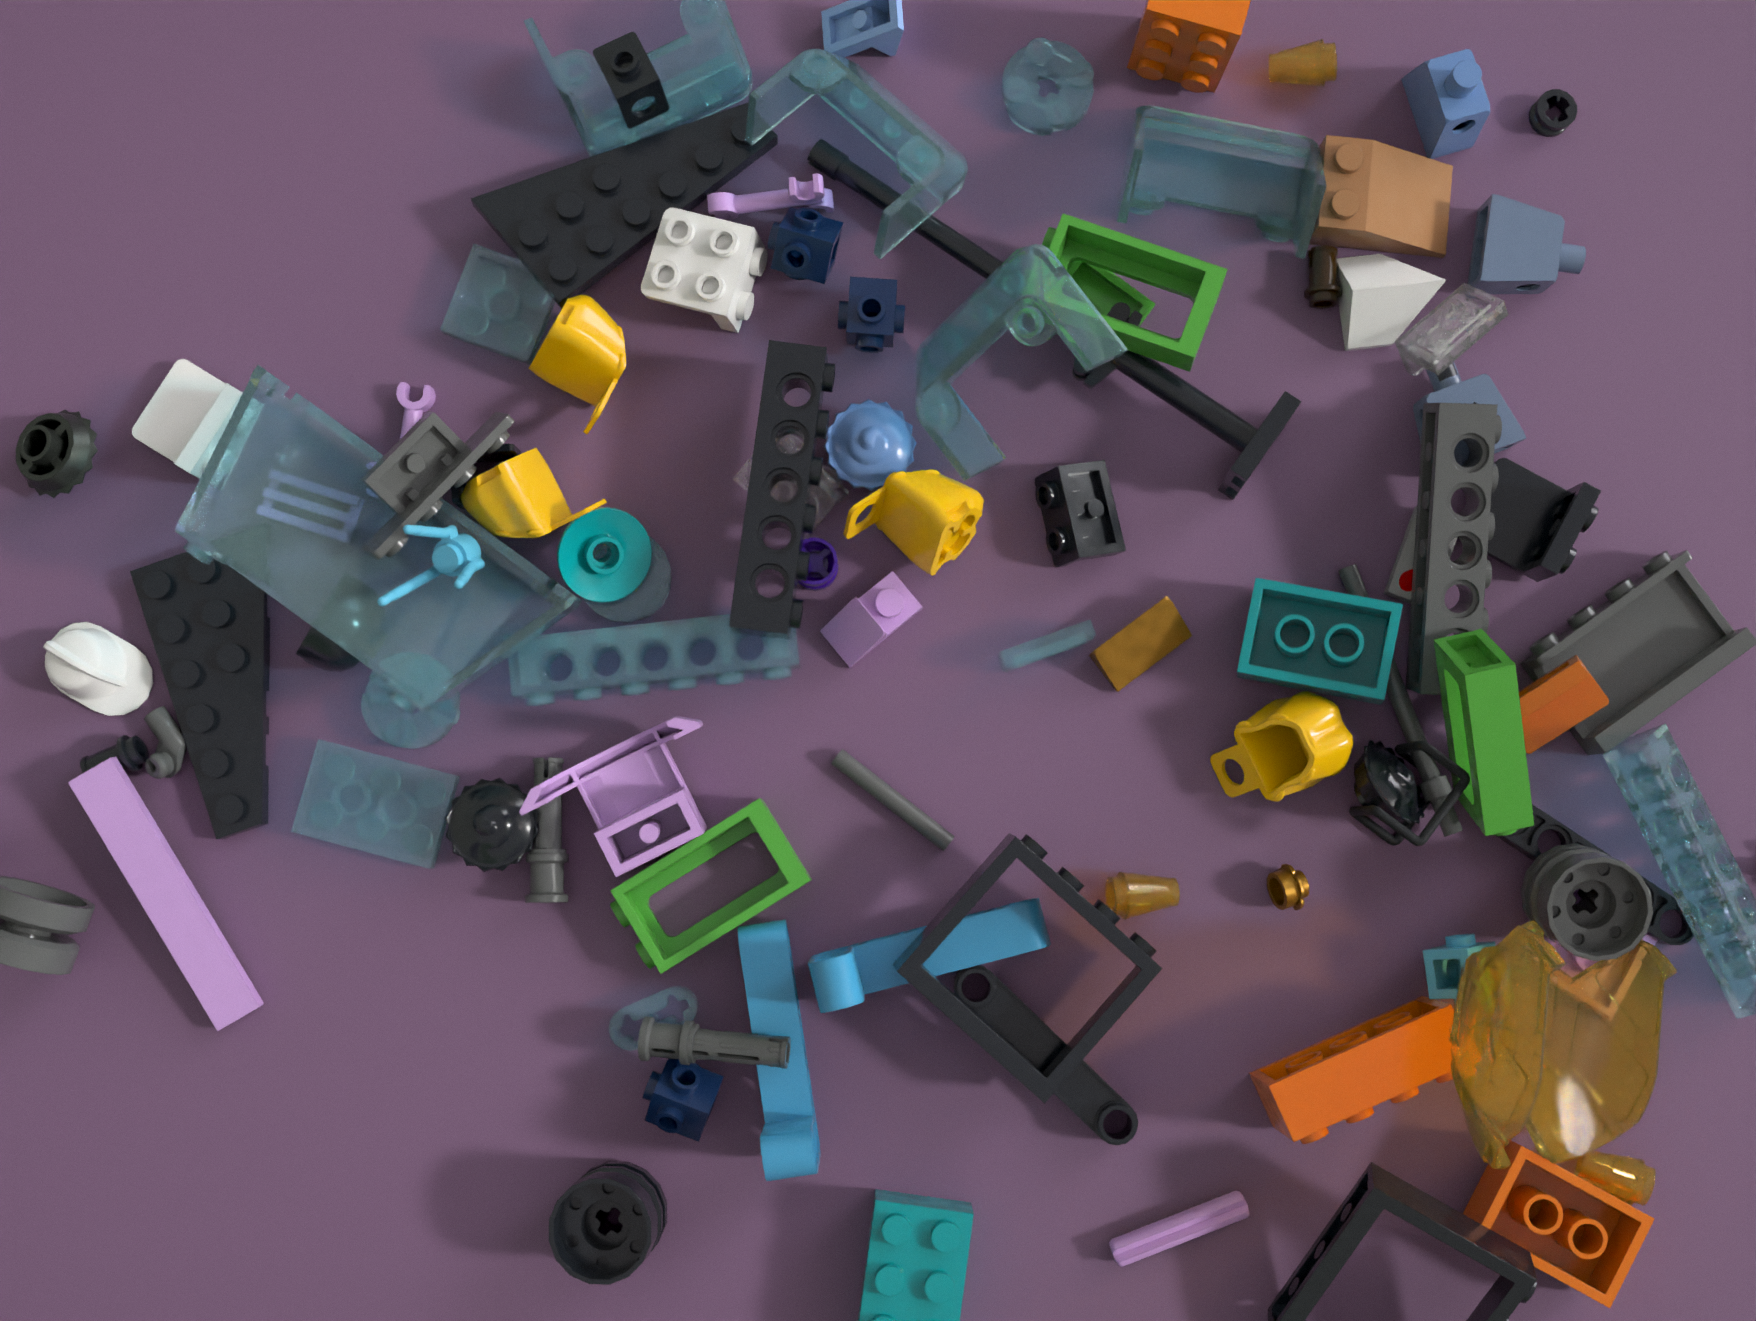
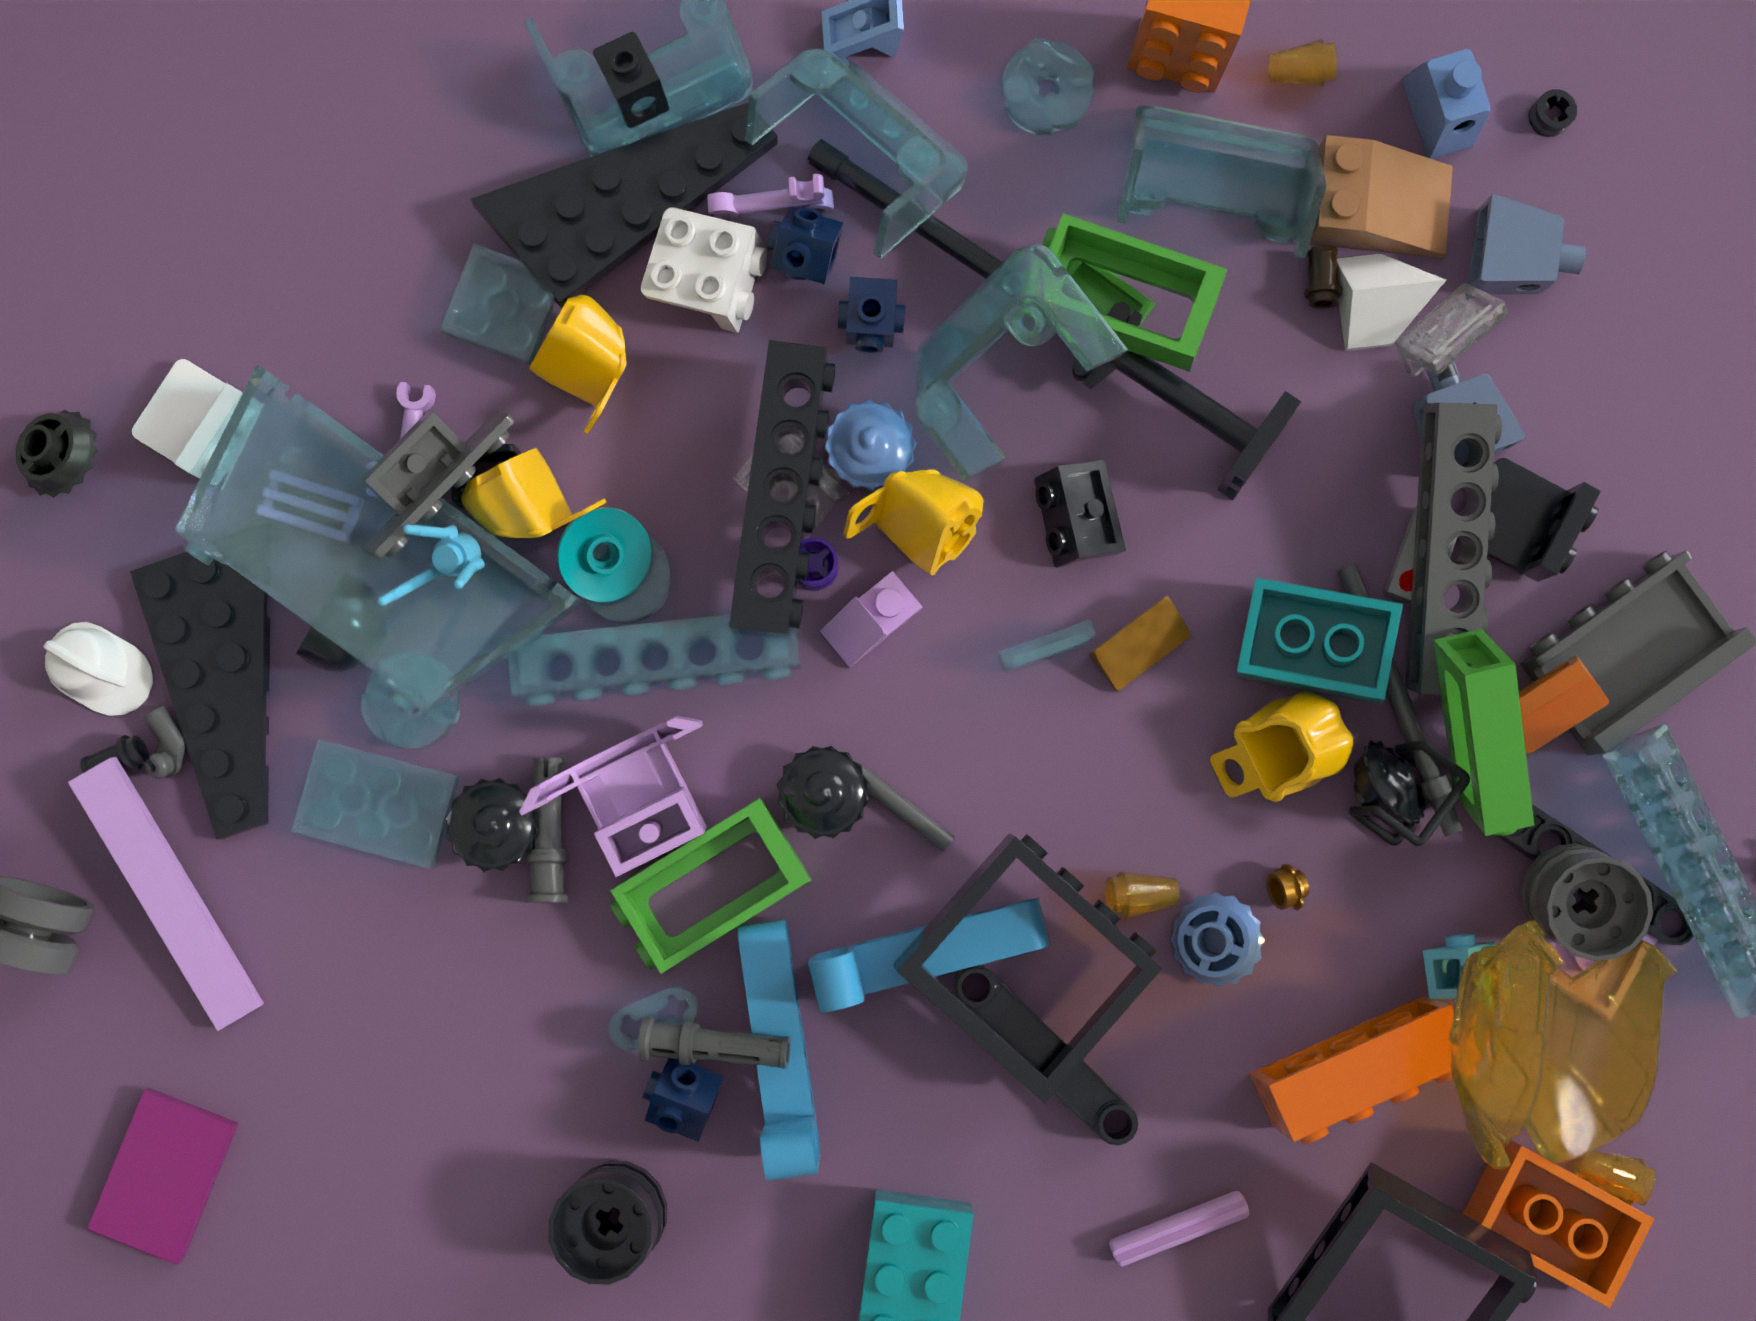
(162, 1176): none -> magenta tile
(823, 792): none -> black piece
(1217, 939): none -> medium blue piece

